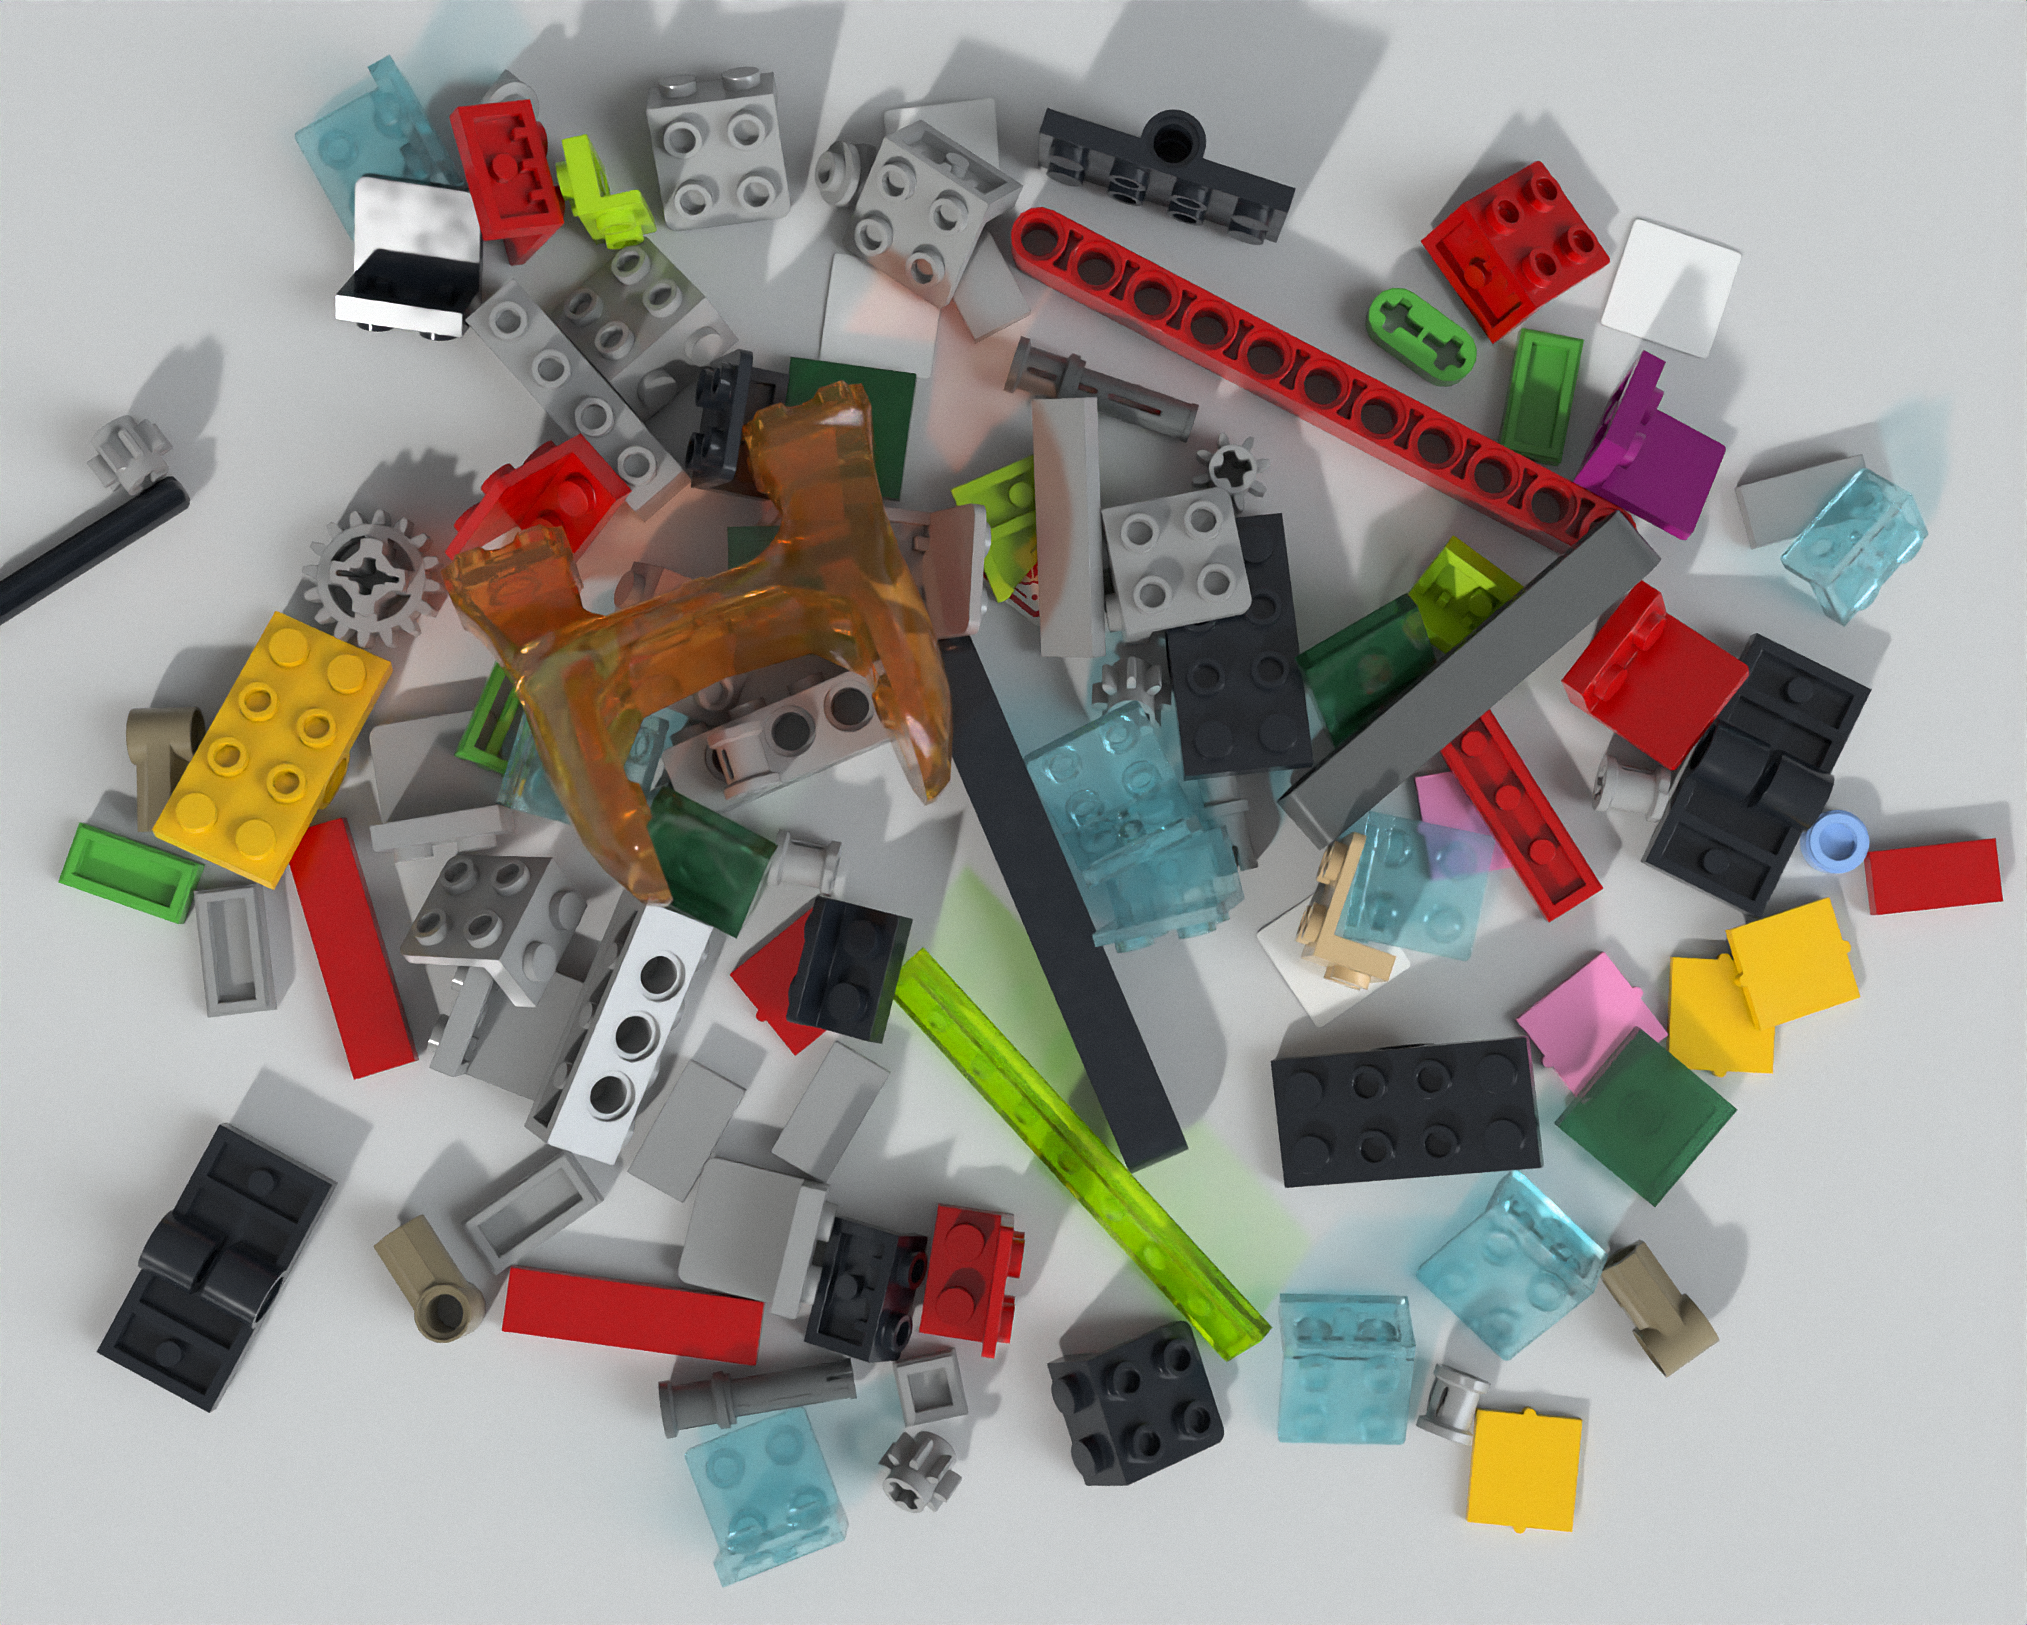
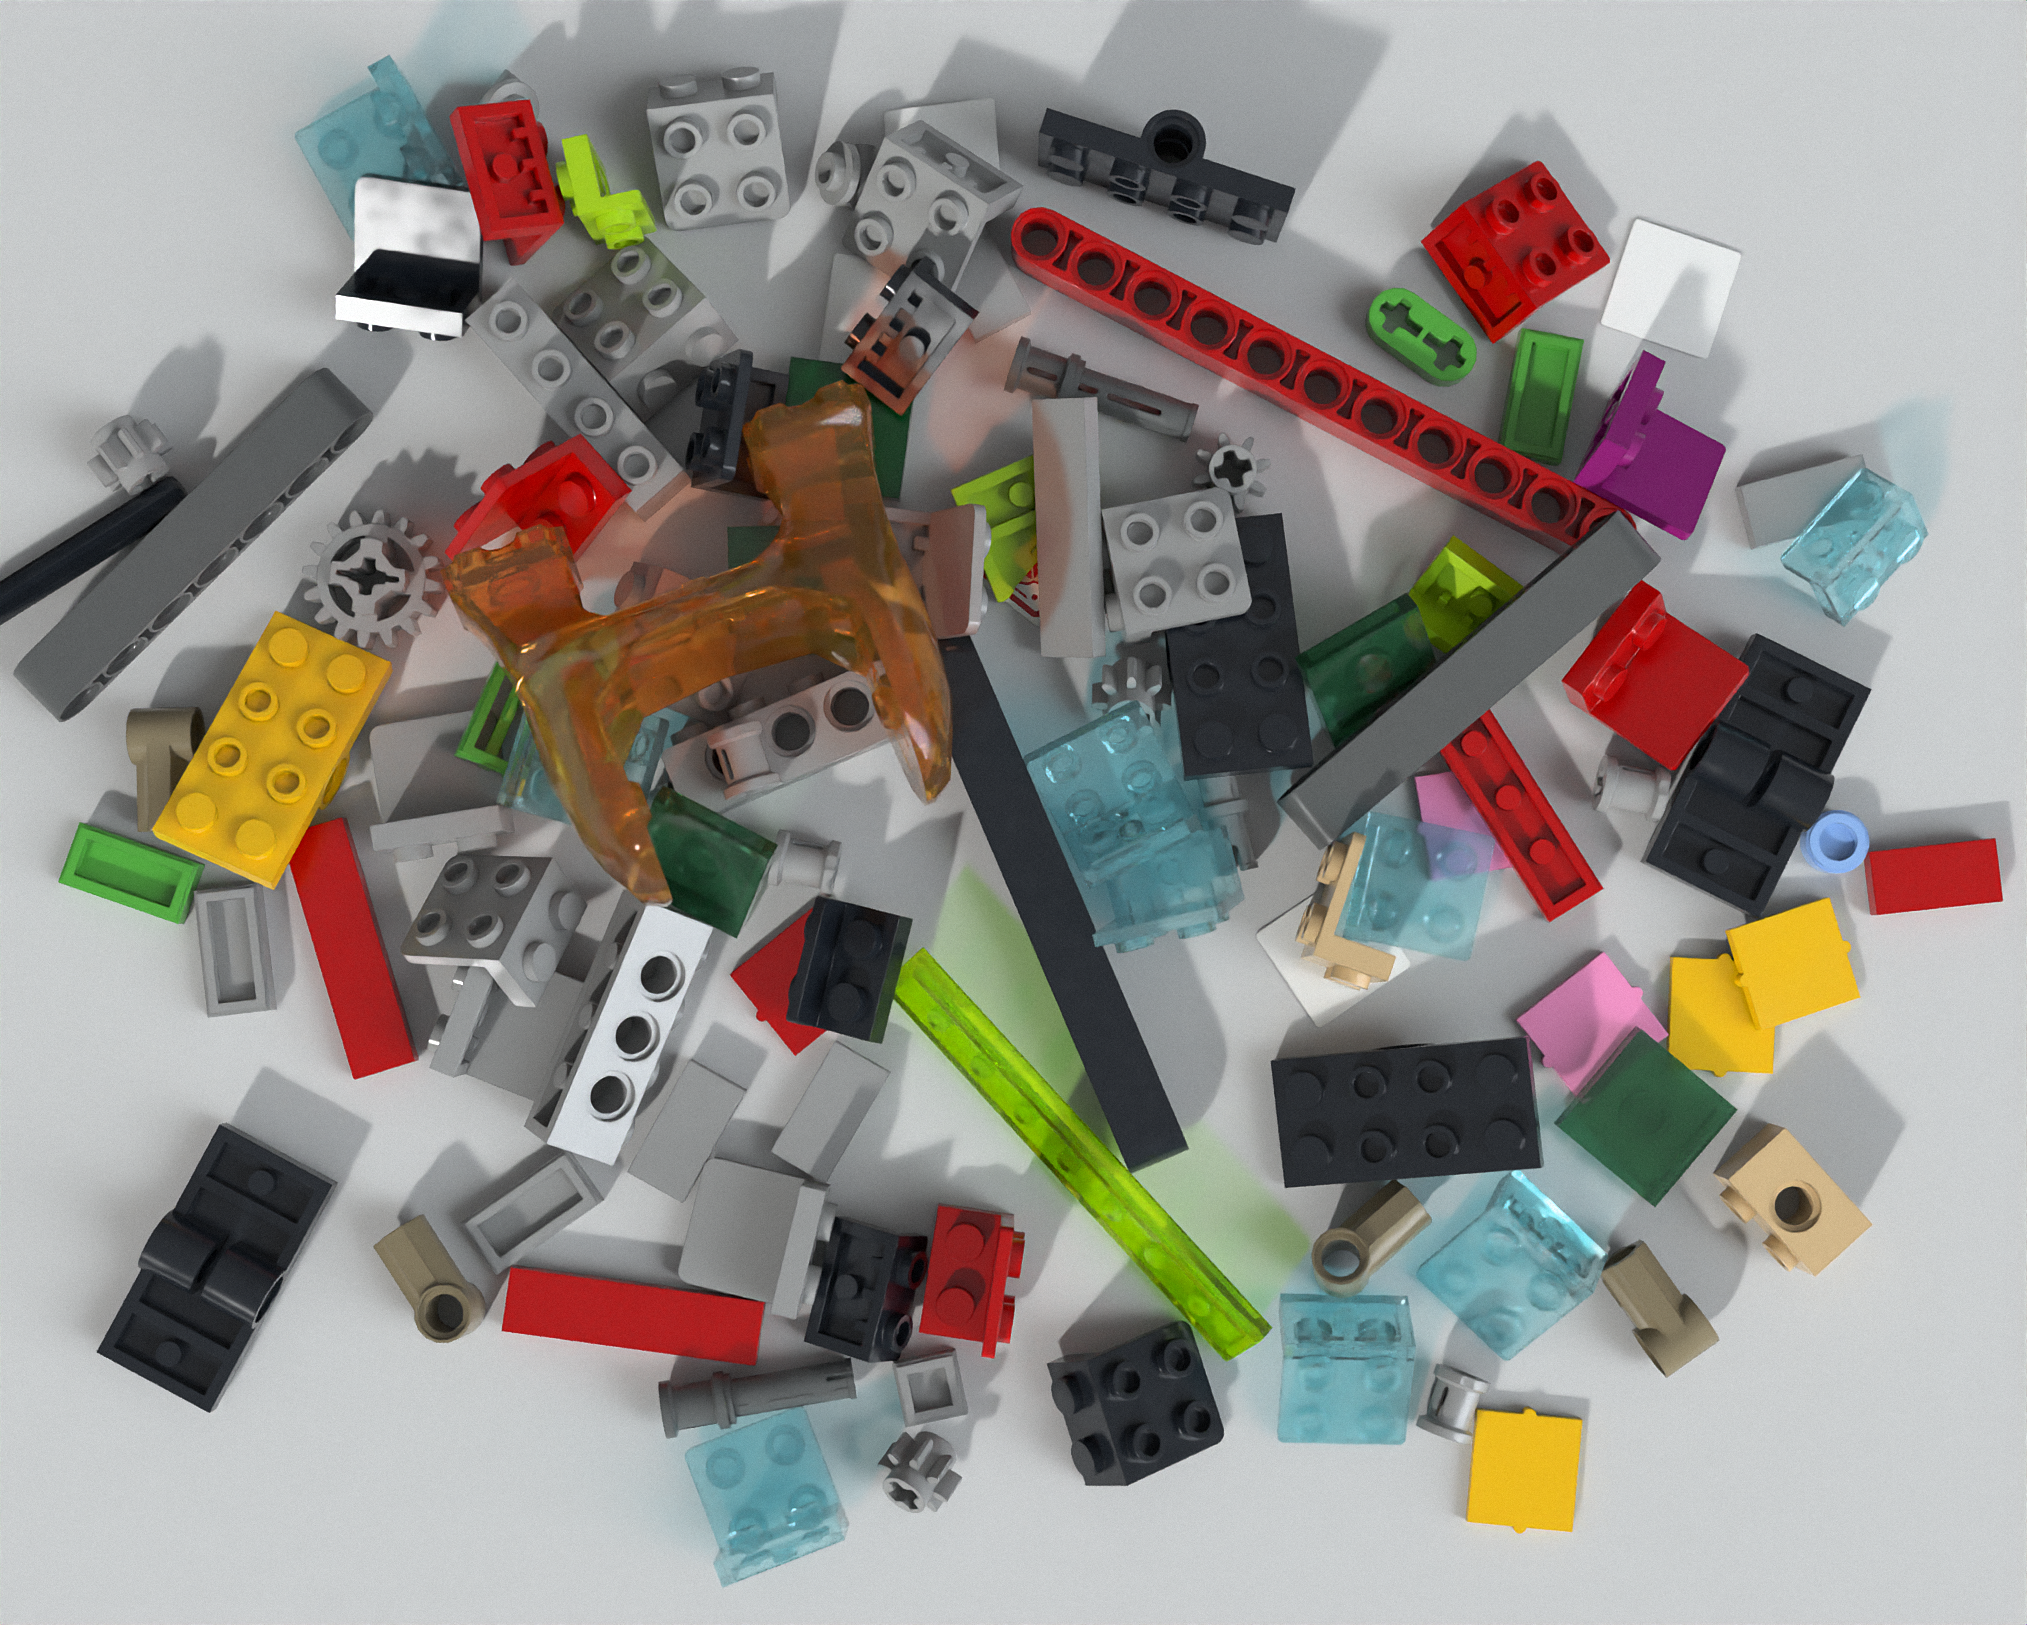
(193, 545): none -> dark grey beam
(909, 337): none -> bracket
(1372, 1235): none -> dark tan piece
(1825, 1217): none -> tan brick

